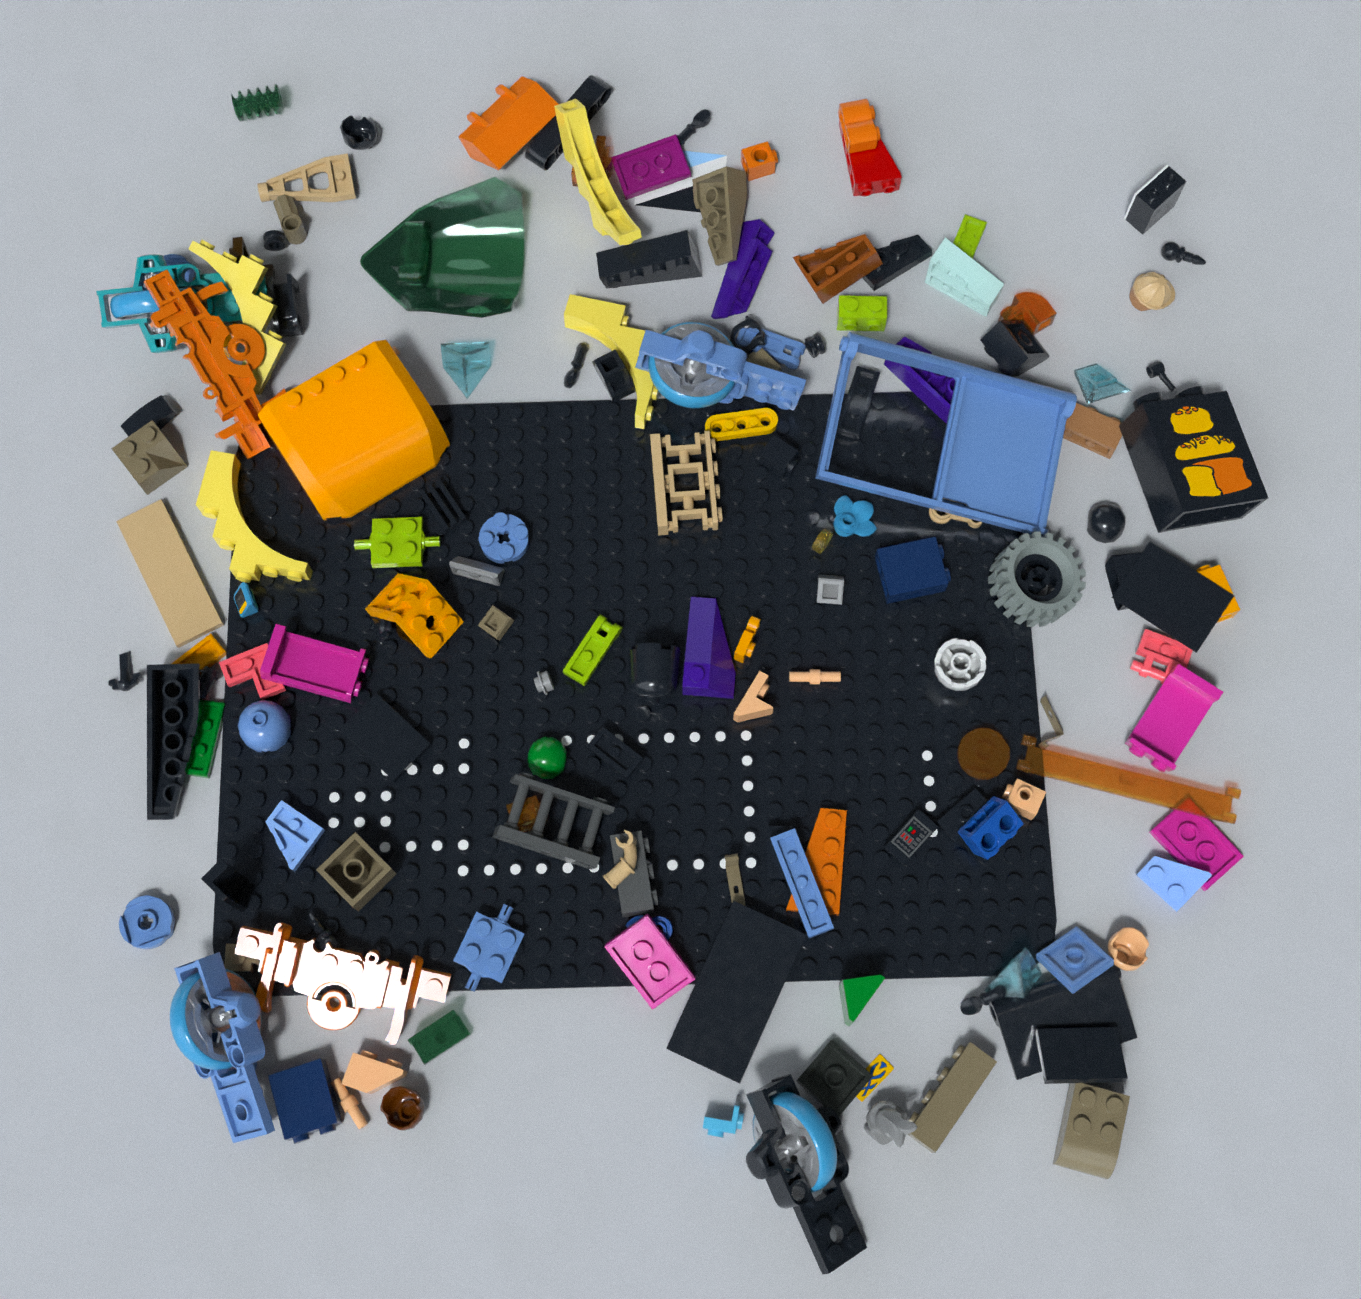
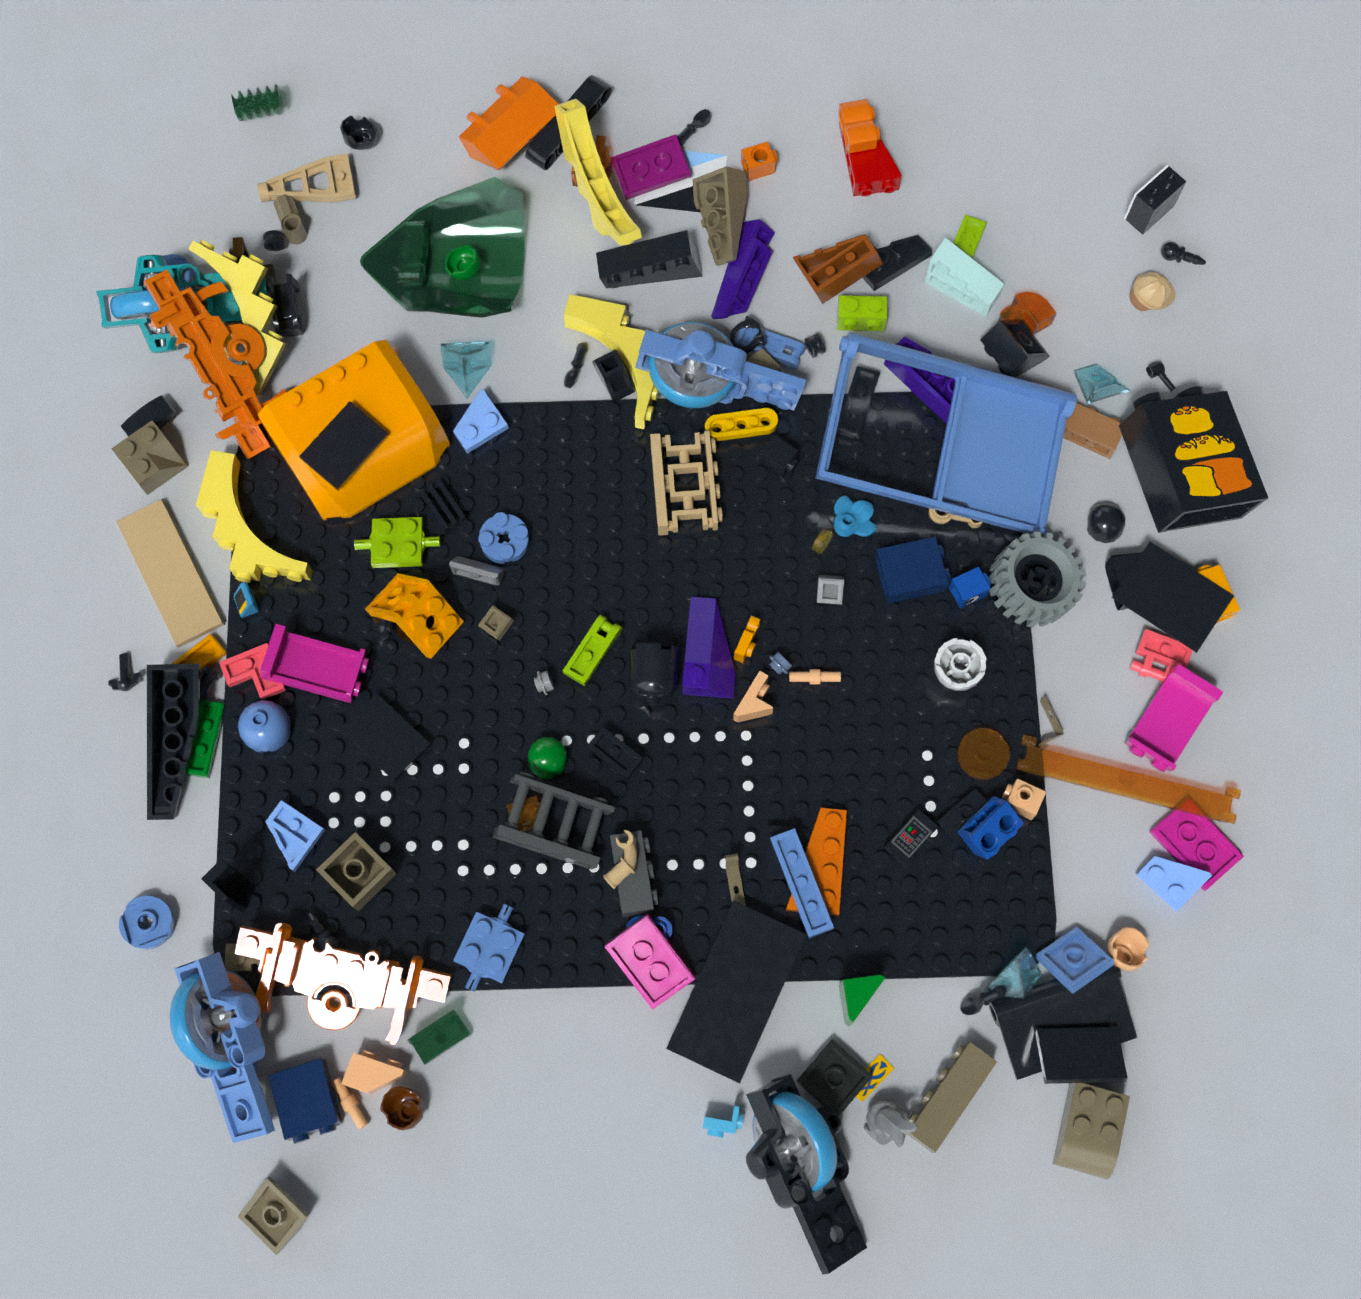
(273, 1216): none -> dark tan slope
(343, 446): none -> black tile
(462, 263): none -> green hair
(479, 423): none -> light blue wing
(779, 663): none -> sand blue plate
(970, 587): none -> blue brick

